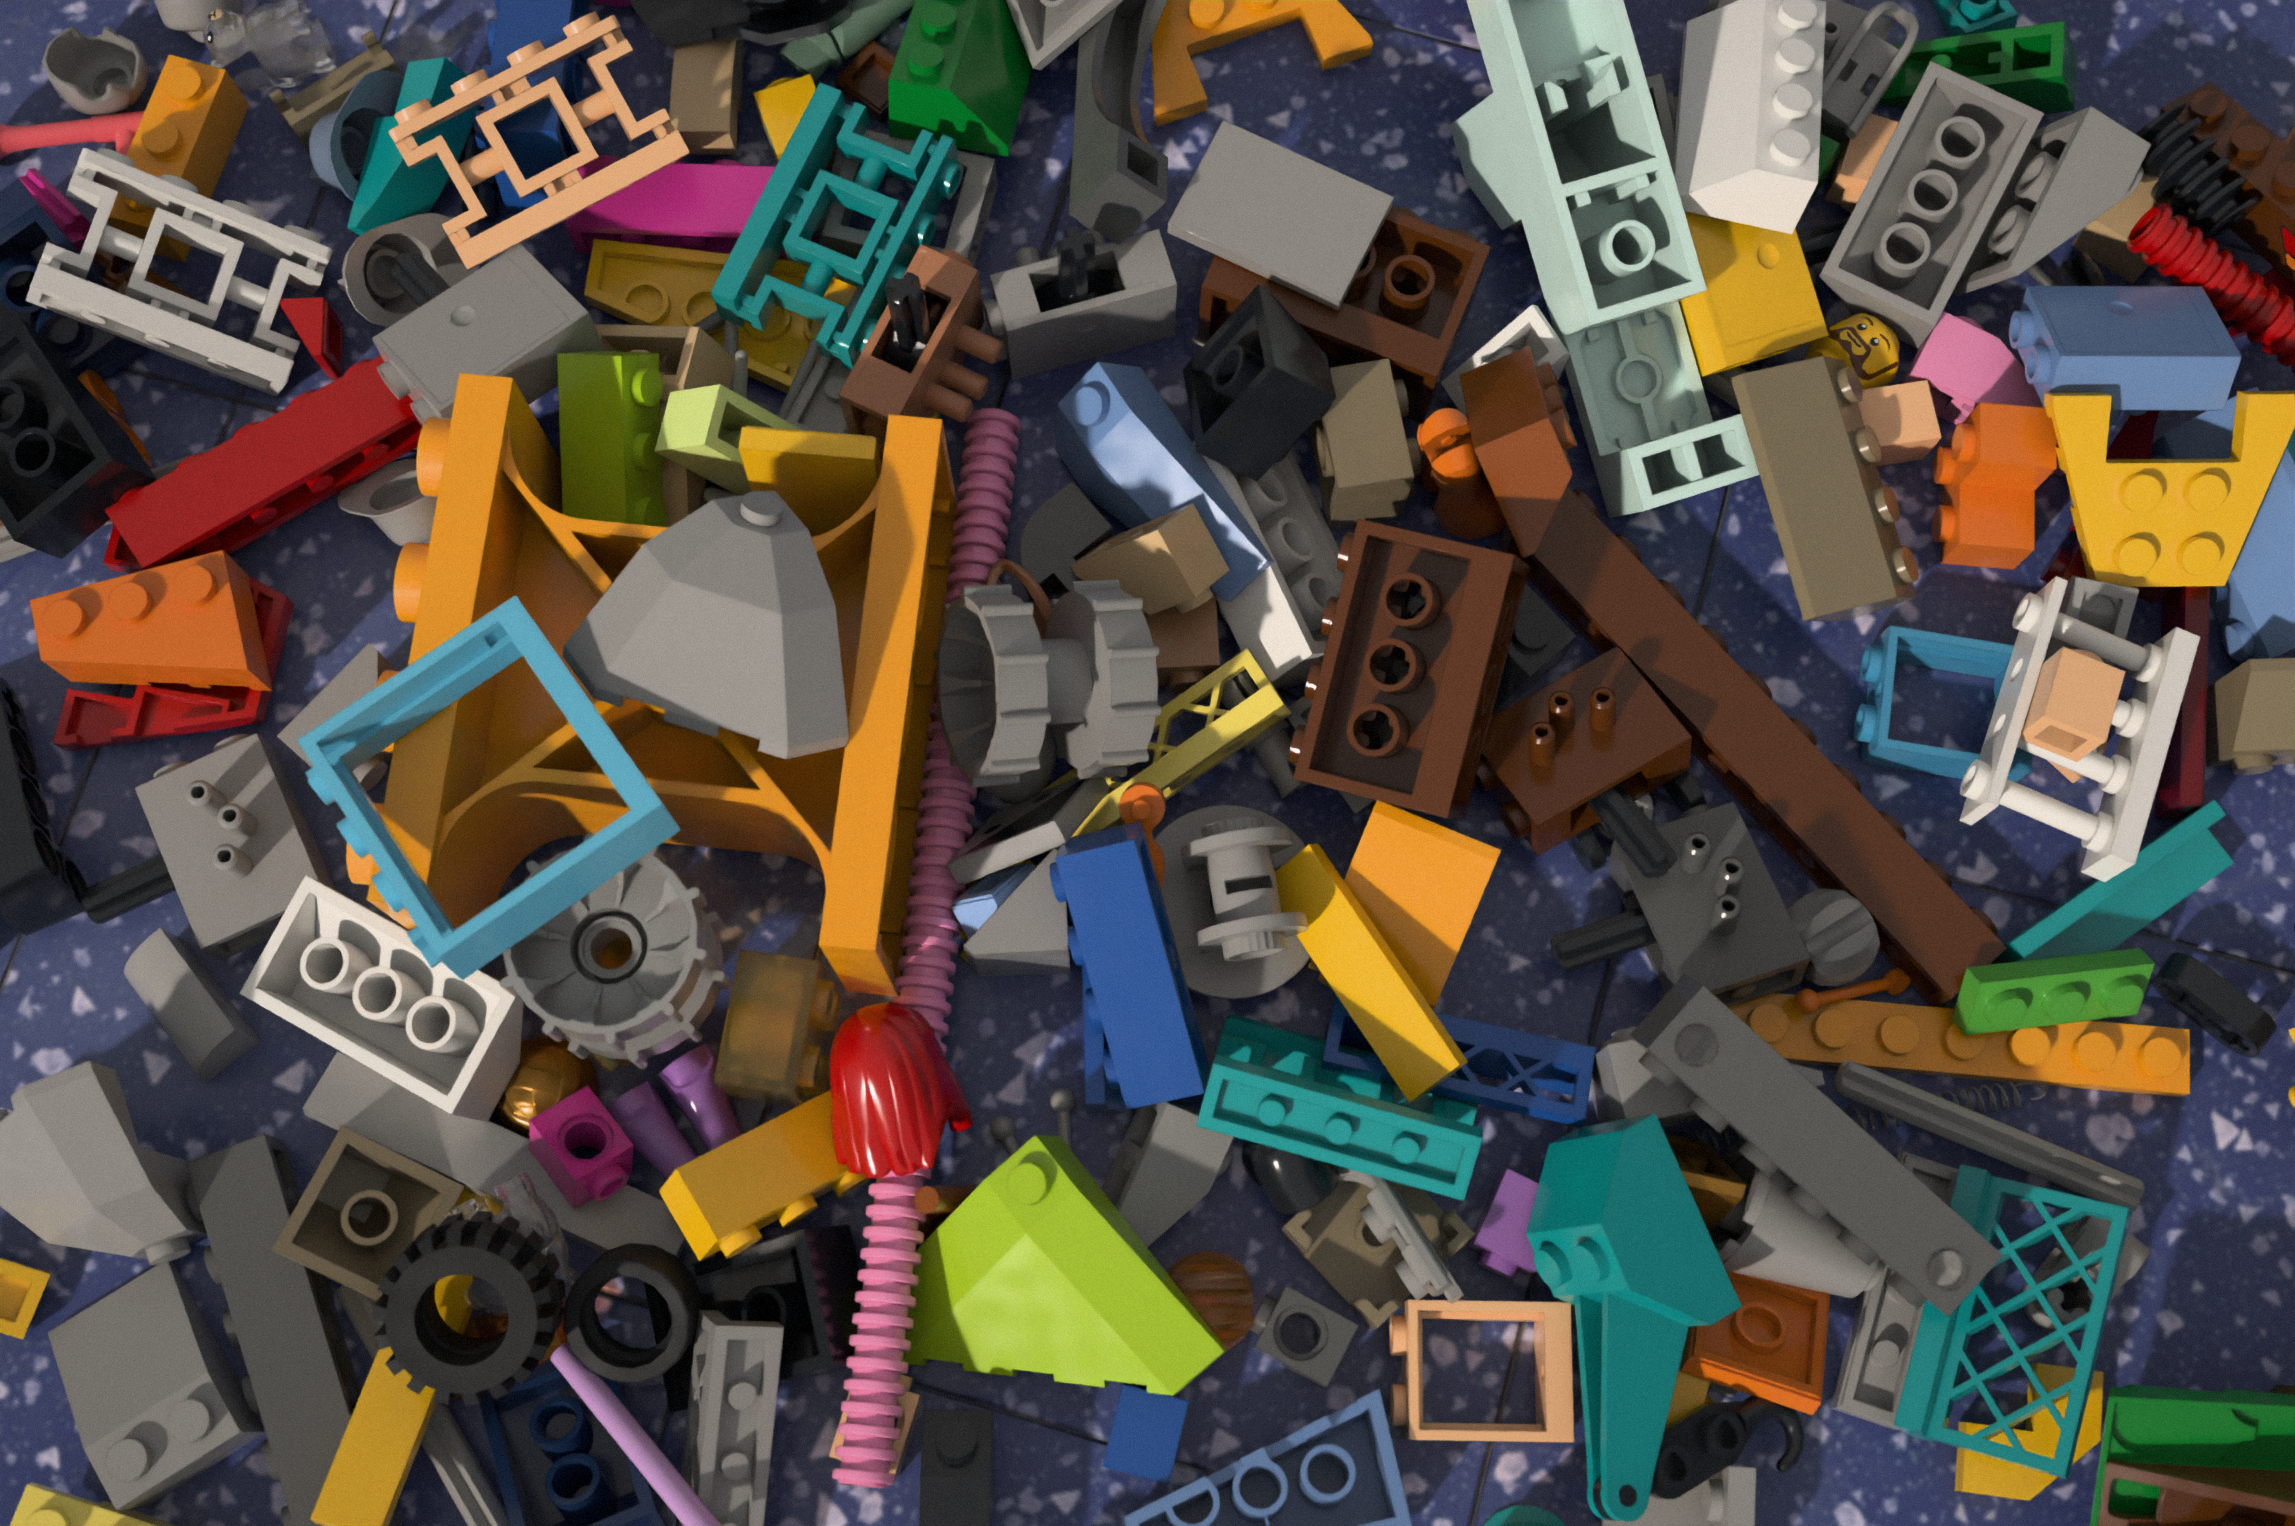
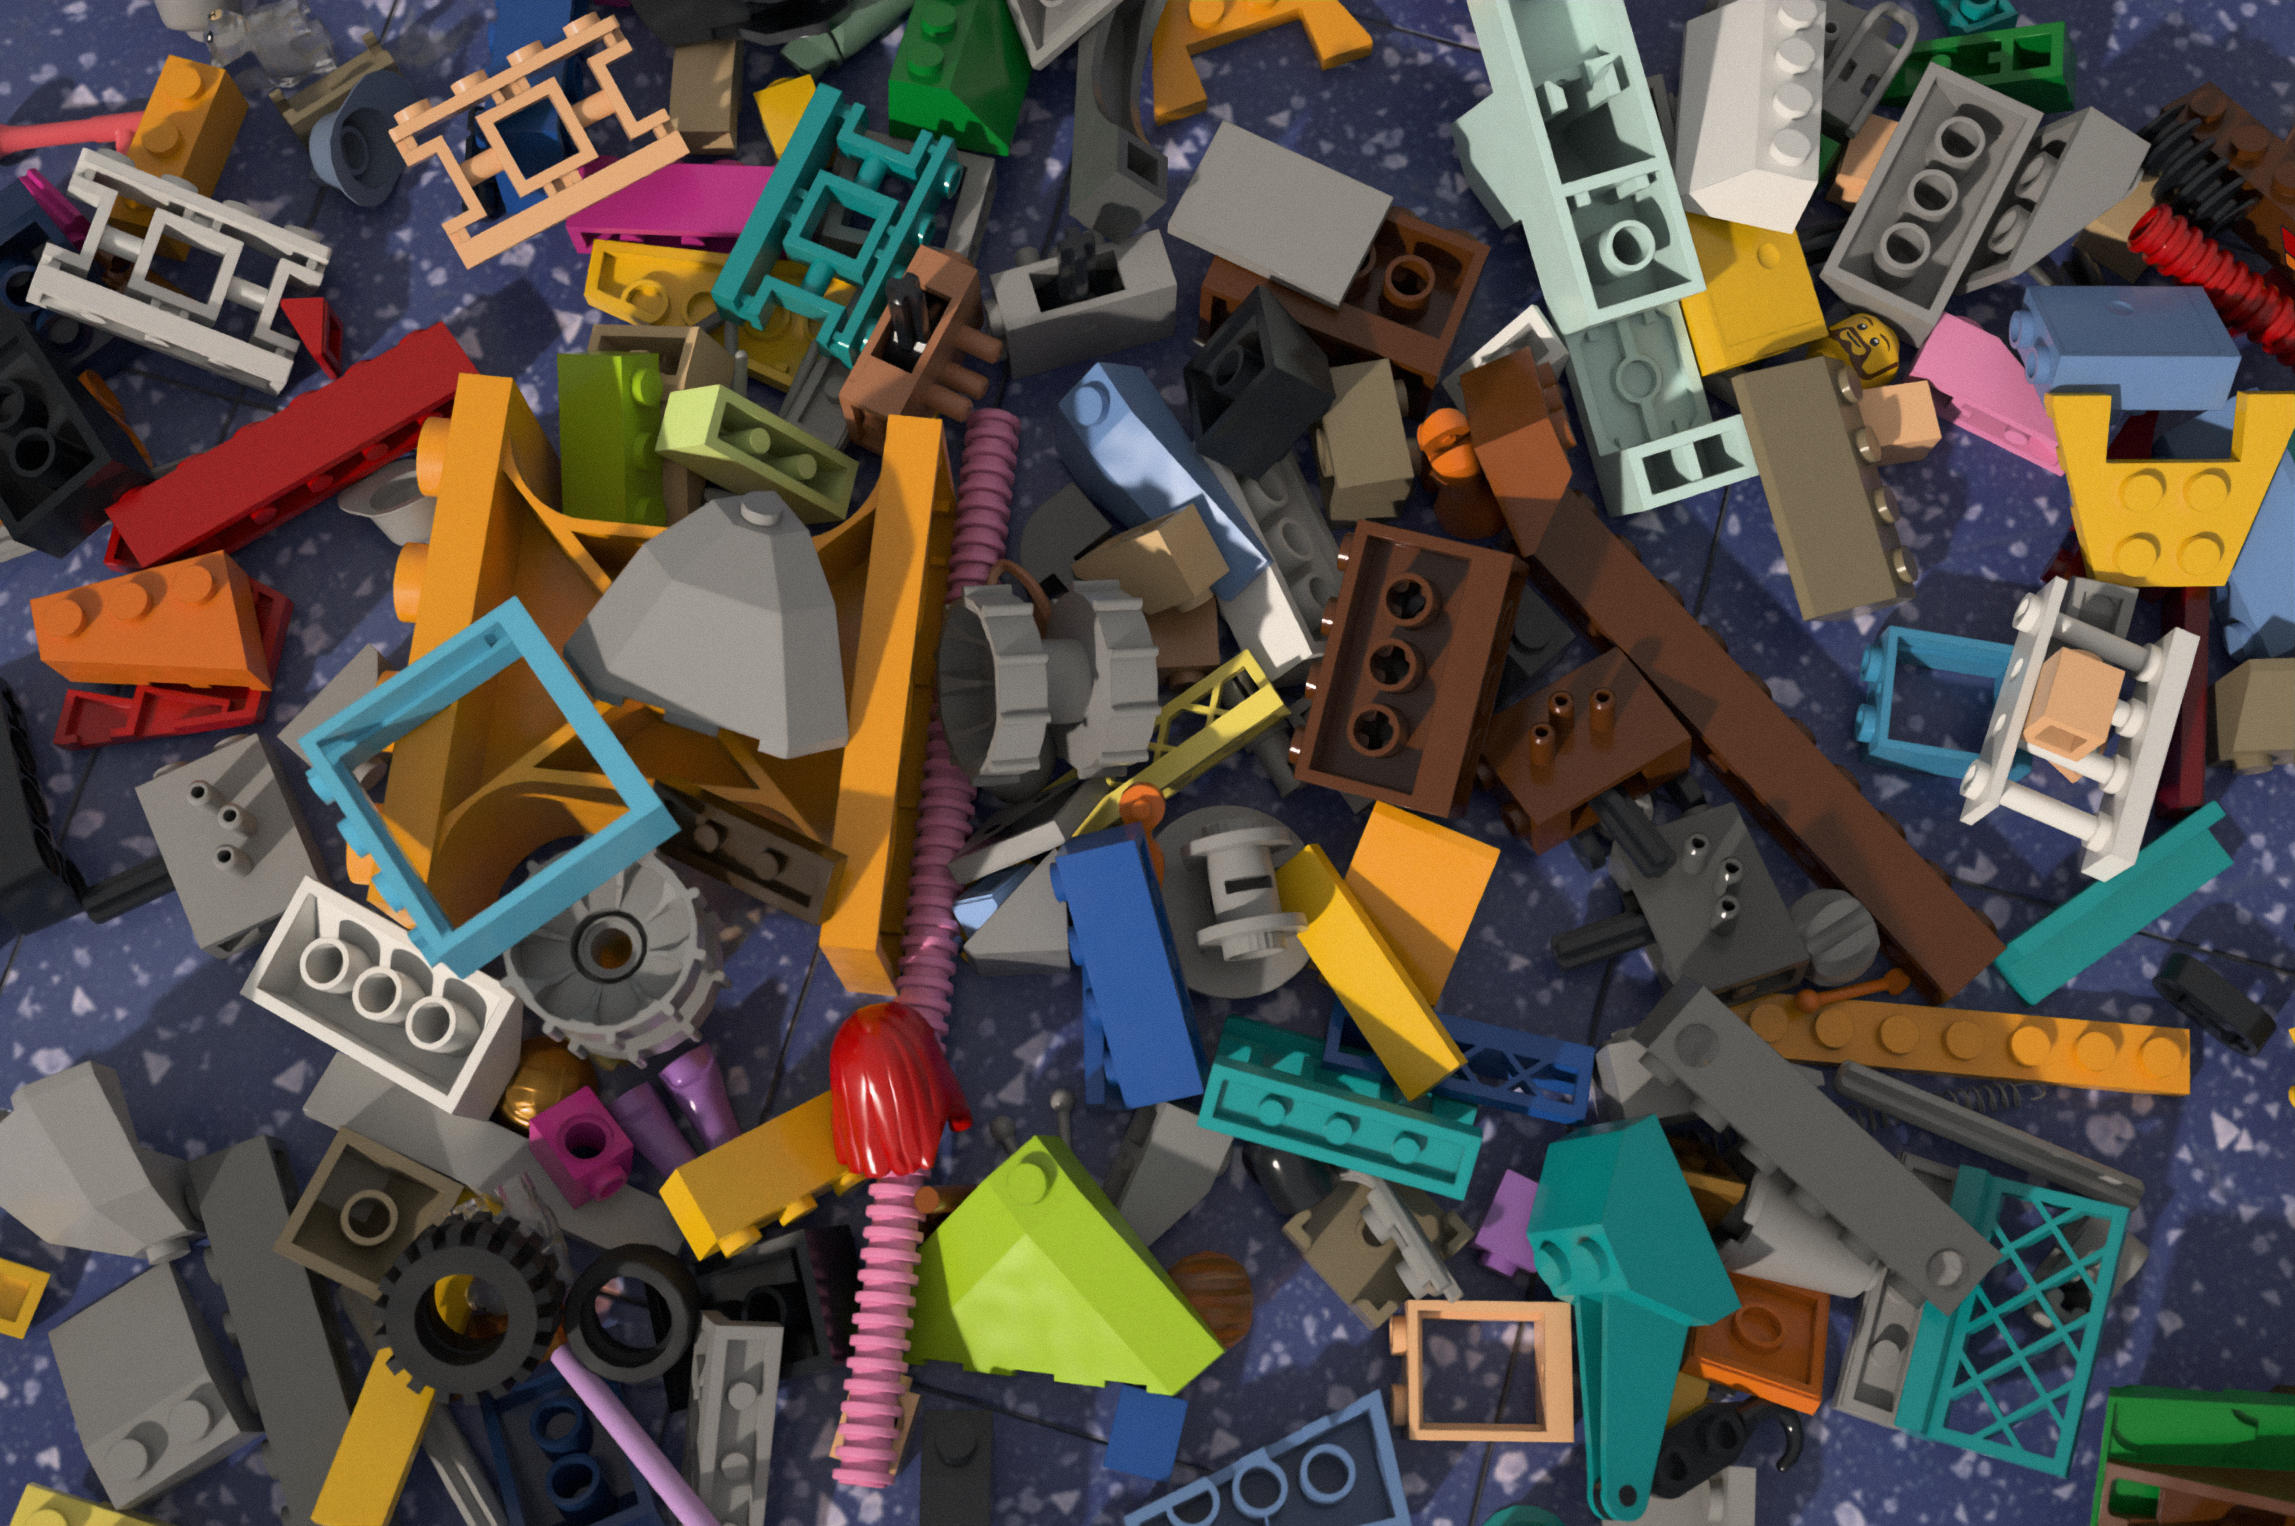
(97, 71): light grey hair -> none
(189, 1004): light grey brick -> none
(373, 254): light grey piece -> none
(386, 184): teal slope -> none
(492, 323): light grey piece -> none
(751, 851): none -> dark brown plate
(777, 1030): clear yellow brick -> none
(814, 472): yellow tile -> none
(867, 80): reddish brown tile -> none
(1332, 1340): dark grey brick -> none
(1990, 485): orange brick -> none
(2003, 1479): yellow tile -> none
(2052, 991): bright green plate -> none

